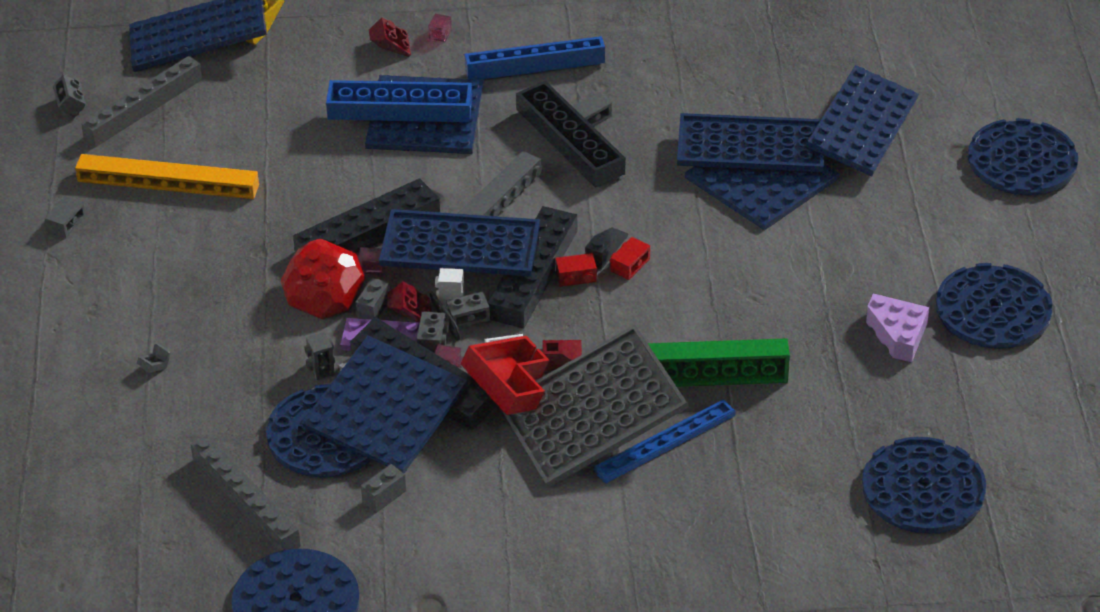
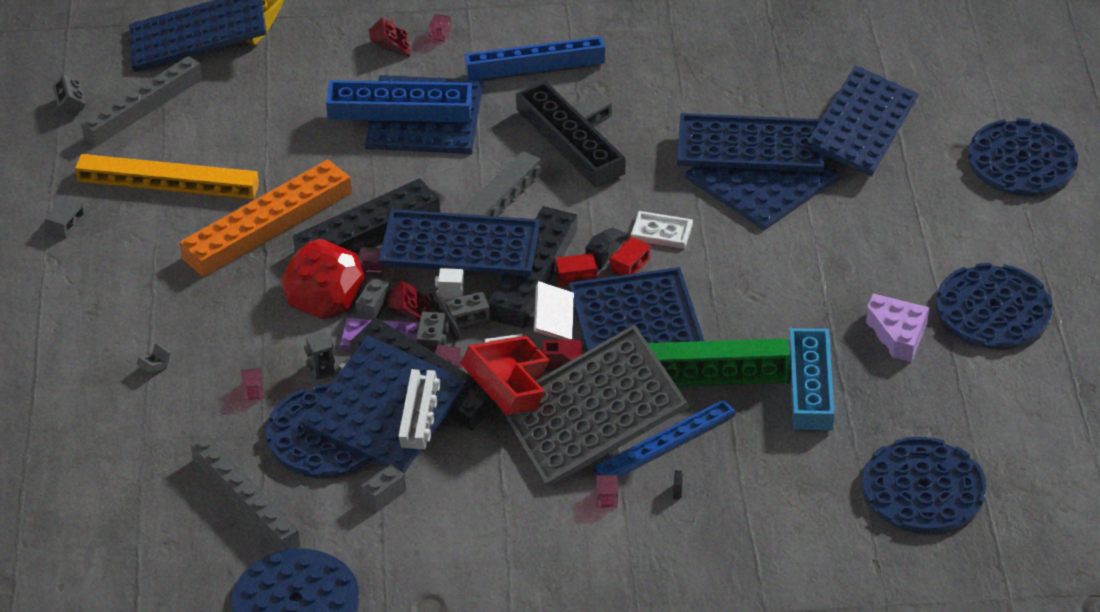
(252, 384): none -> clear pink brick
(265, 218): none -> orange brick
(418, 409): none -> white brick
(553, 312): none -> white tile
(607, 491): none -> clear pink brick
(650, 300): none -> dark blue plate
(662, 229): none -> white tile
(678, 482): none -> black tile
(811, 379): none -> dark azure brick

